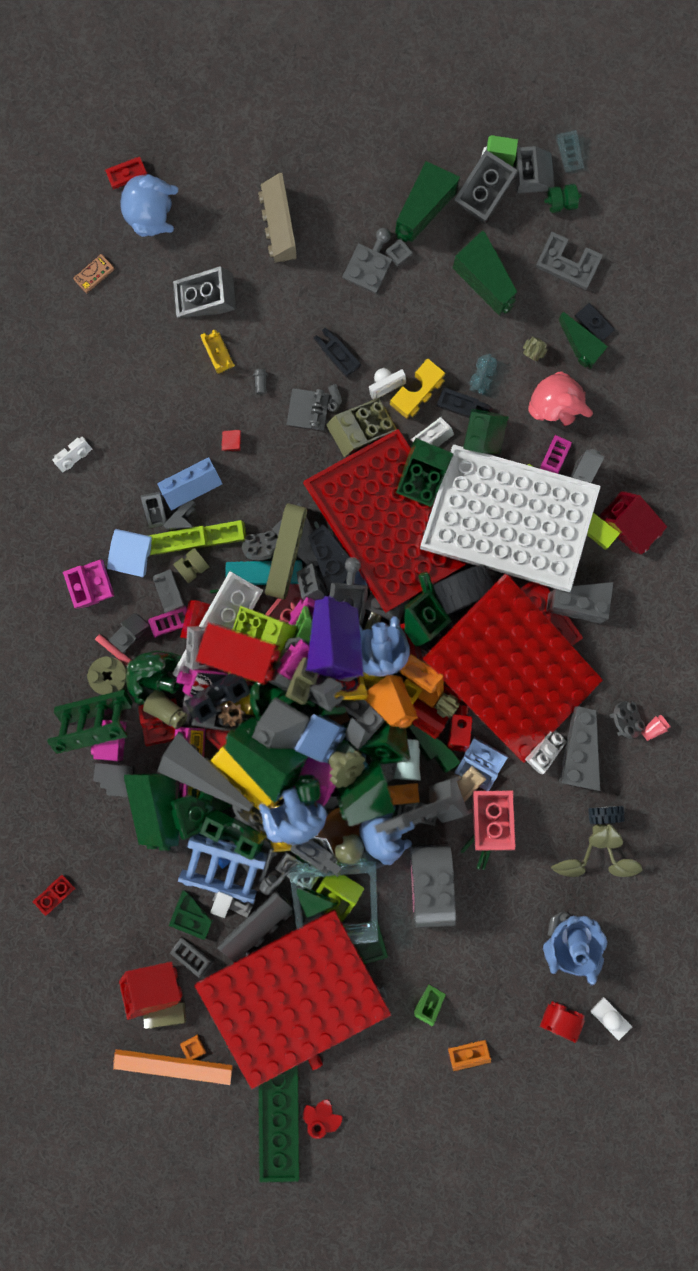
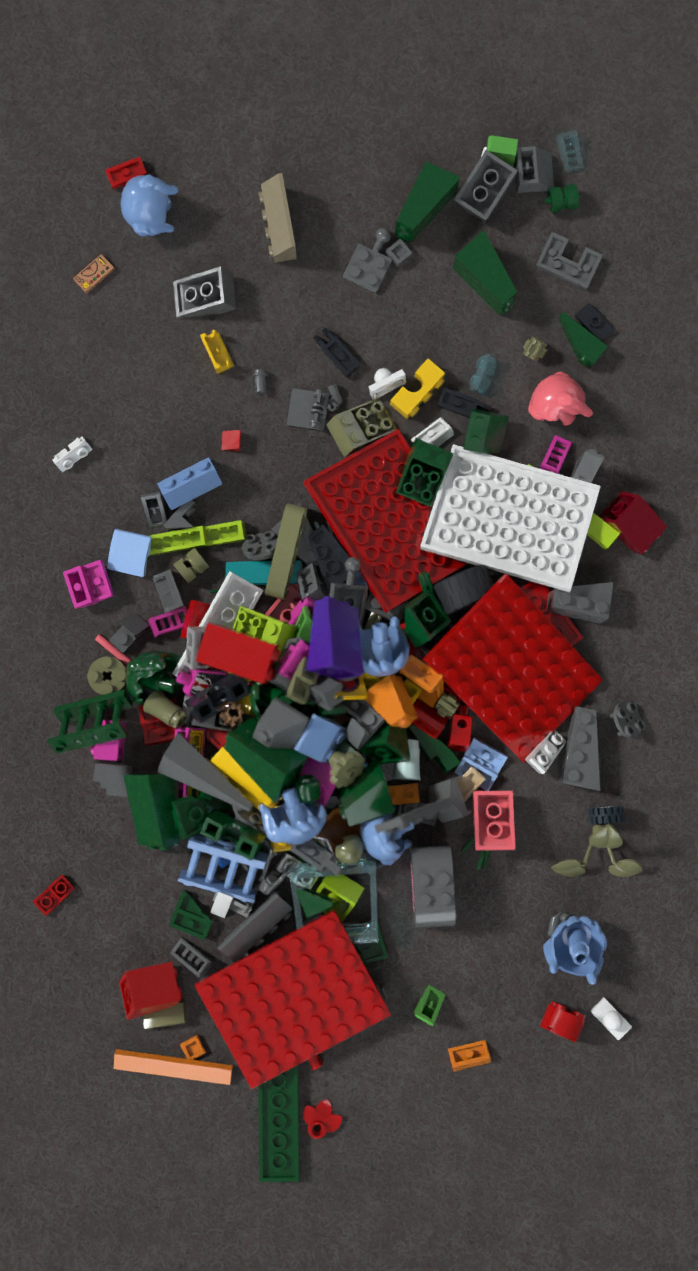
(655, 728): coral cone -> none

